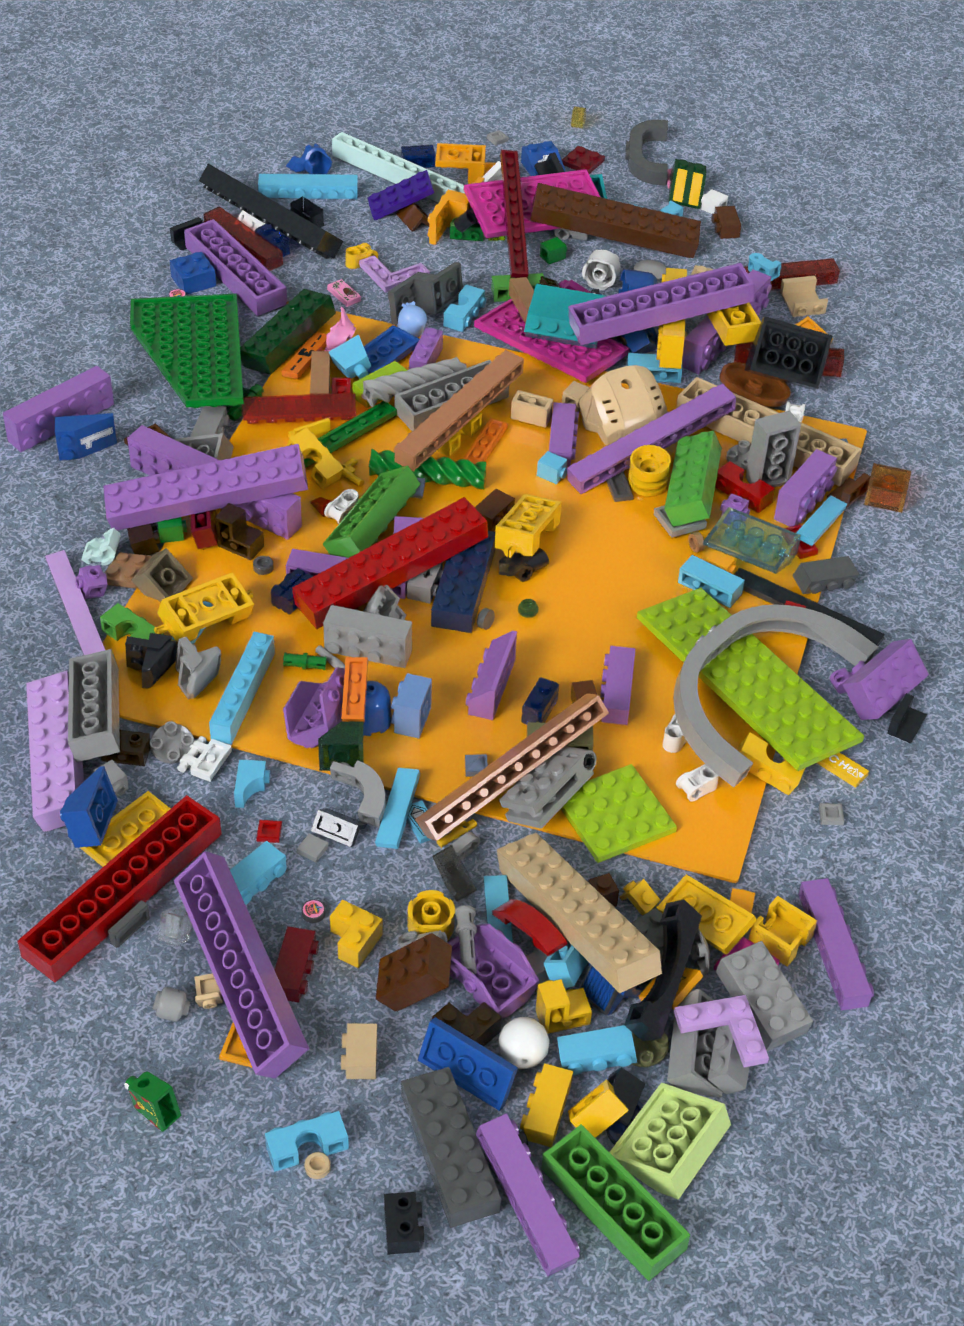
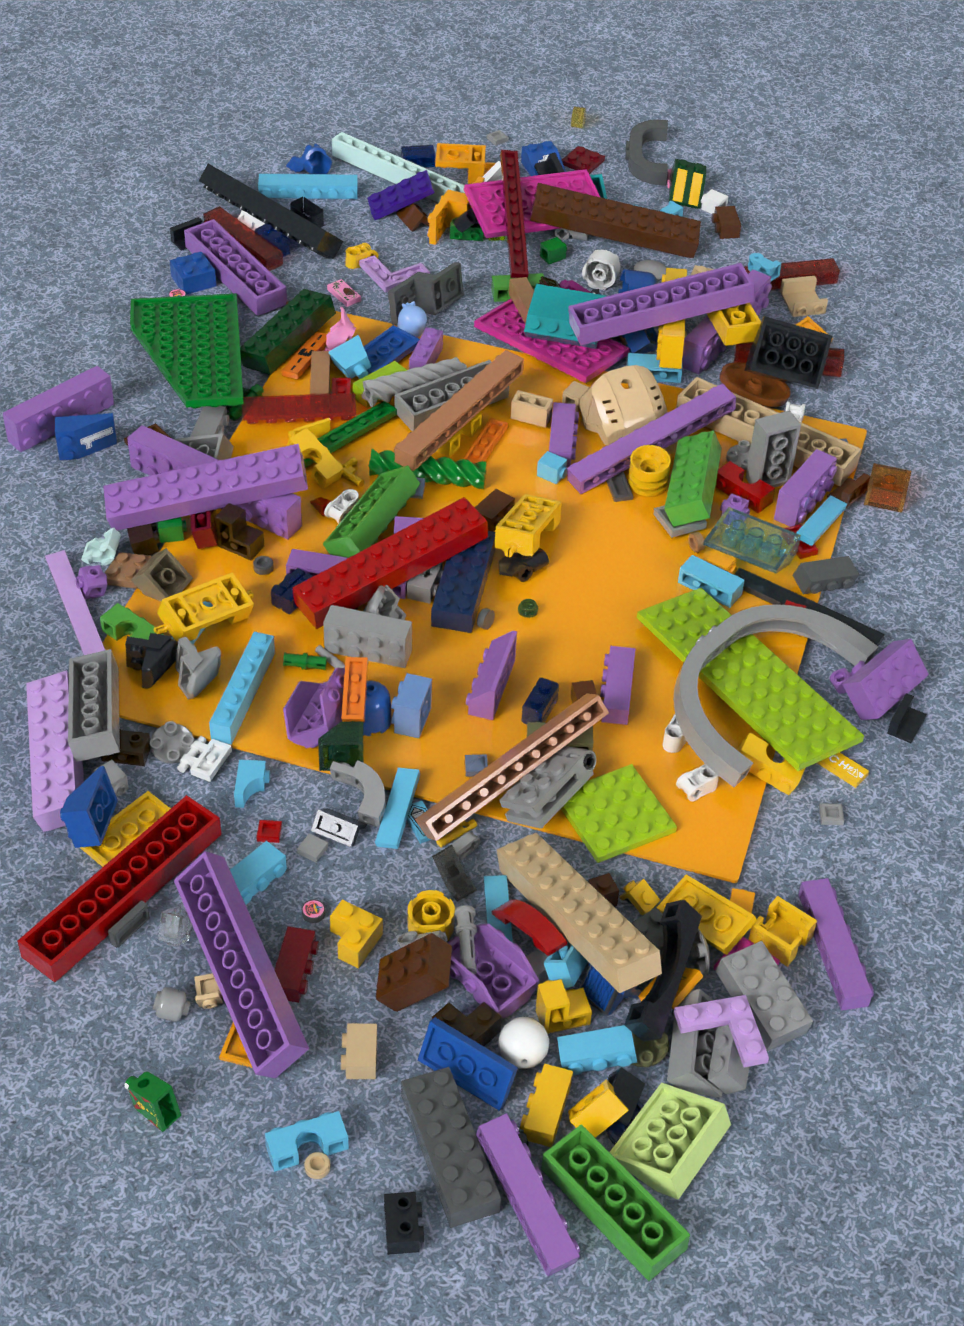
(469, 303): medium azure arch -> none

